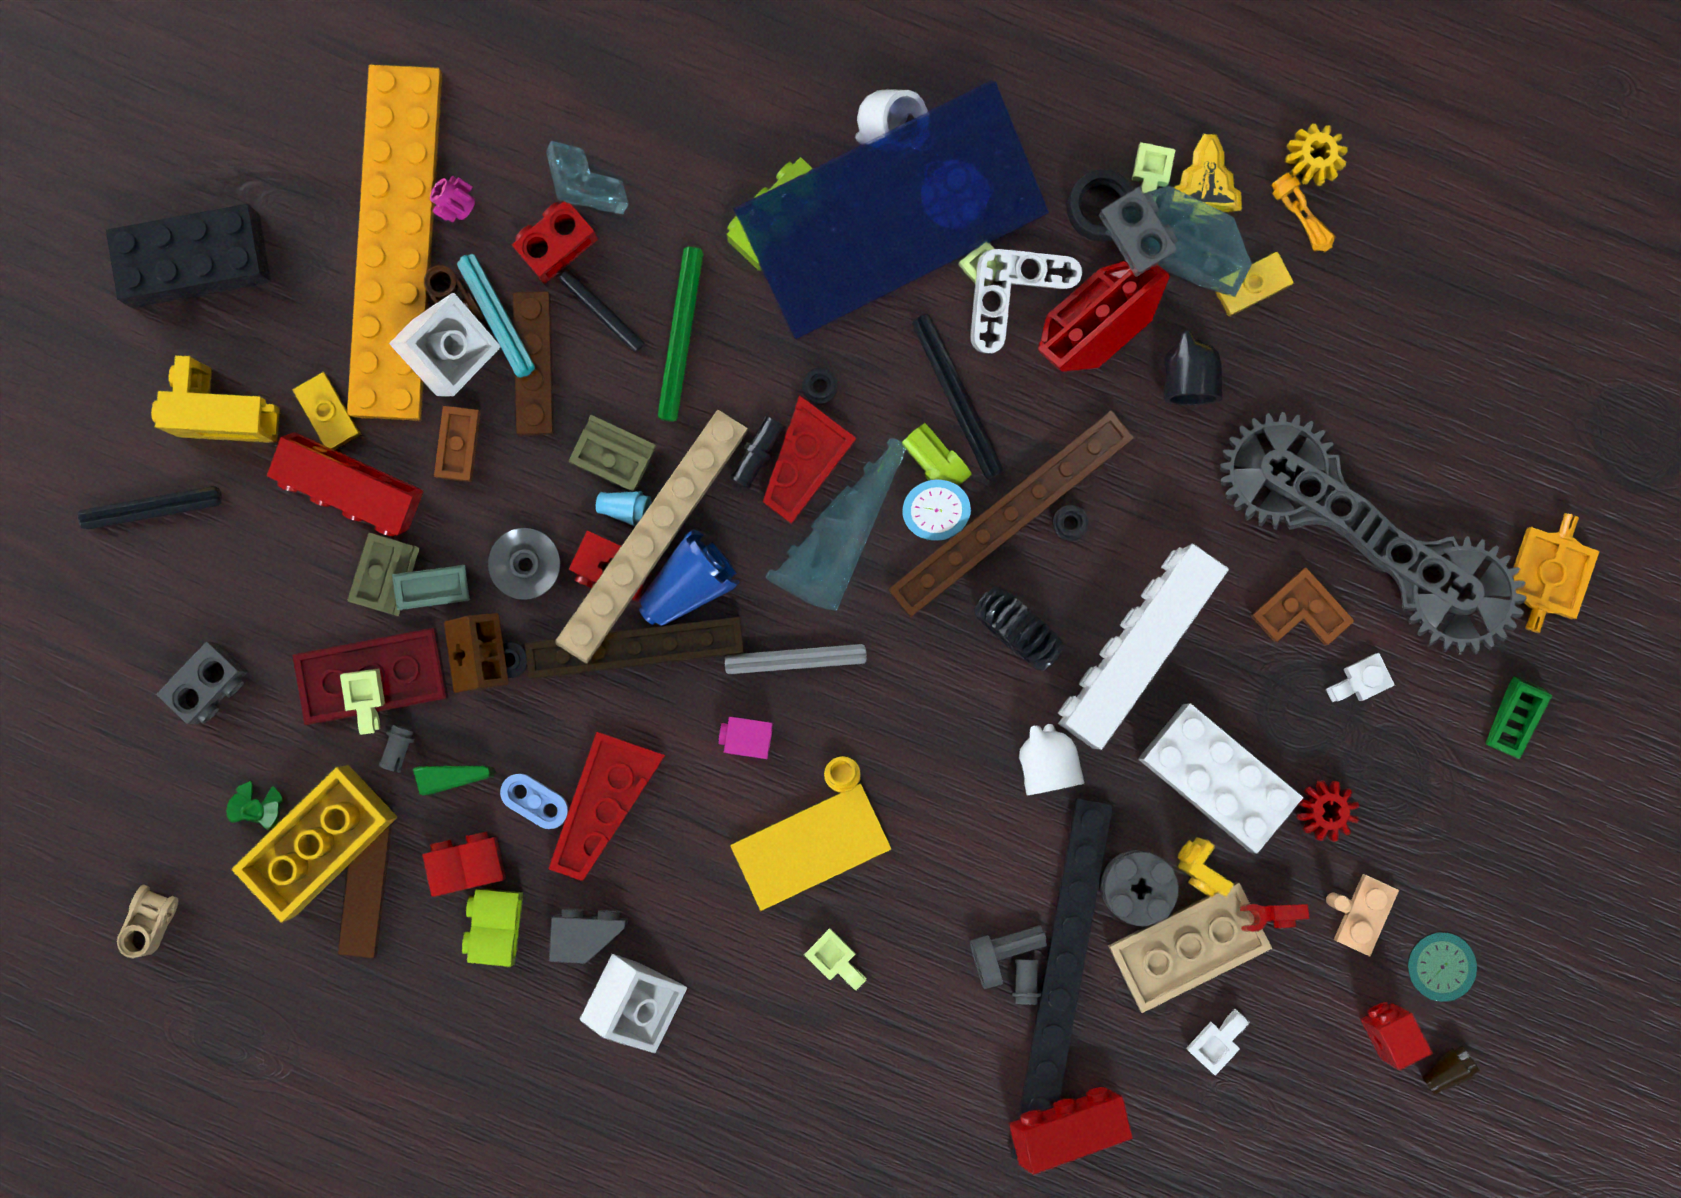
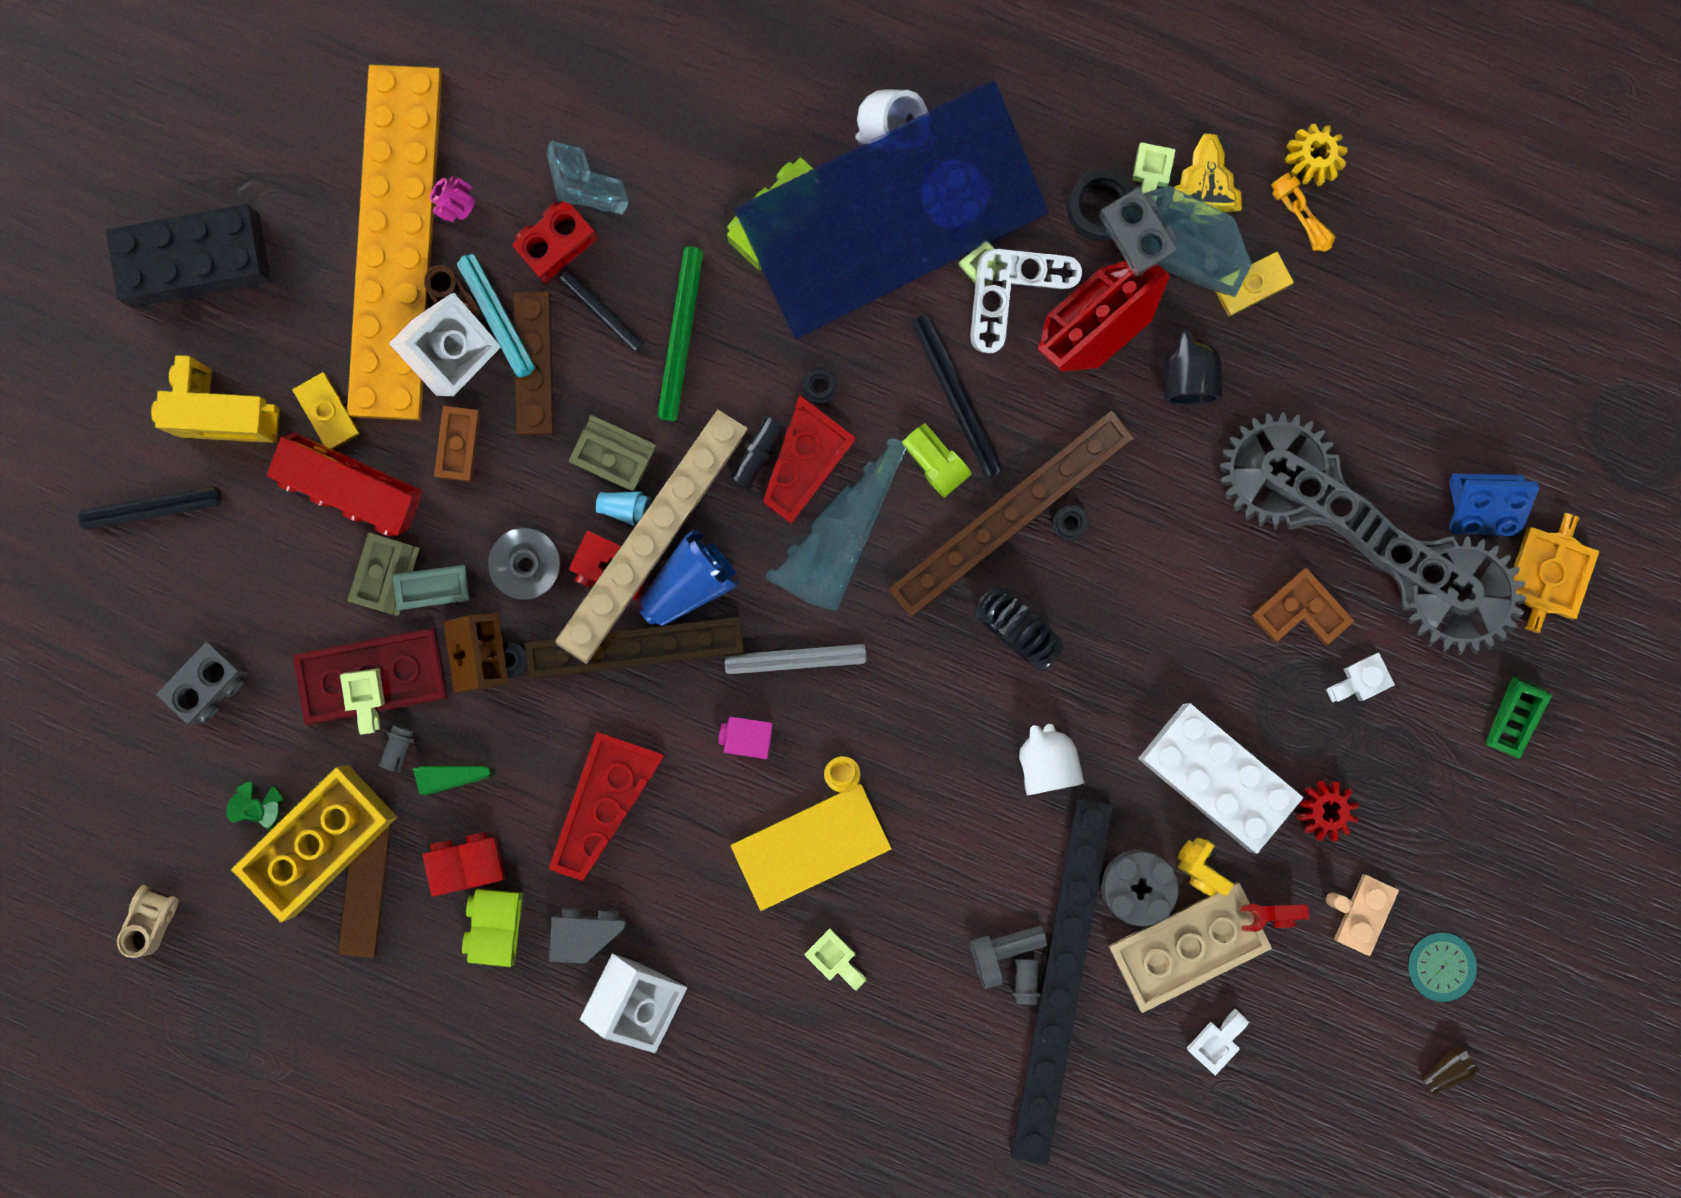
(535, 801): light blue plate -> none
(936, 509): sticker -> none
(1070, 1130): red brick -> none
(1143, 645): white brick -> none
(1395, 1035): red brick -> none
(1491, 503): none -> blue bracket

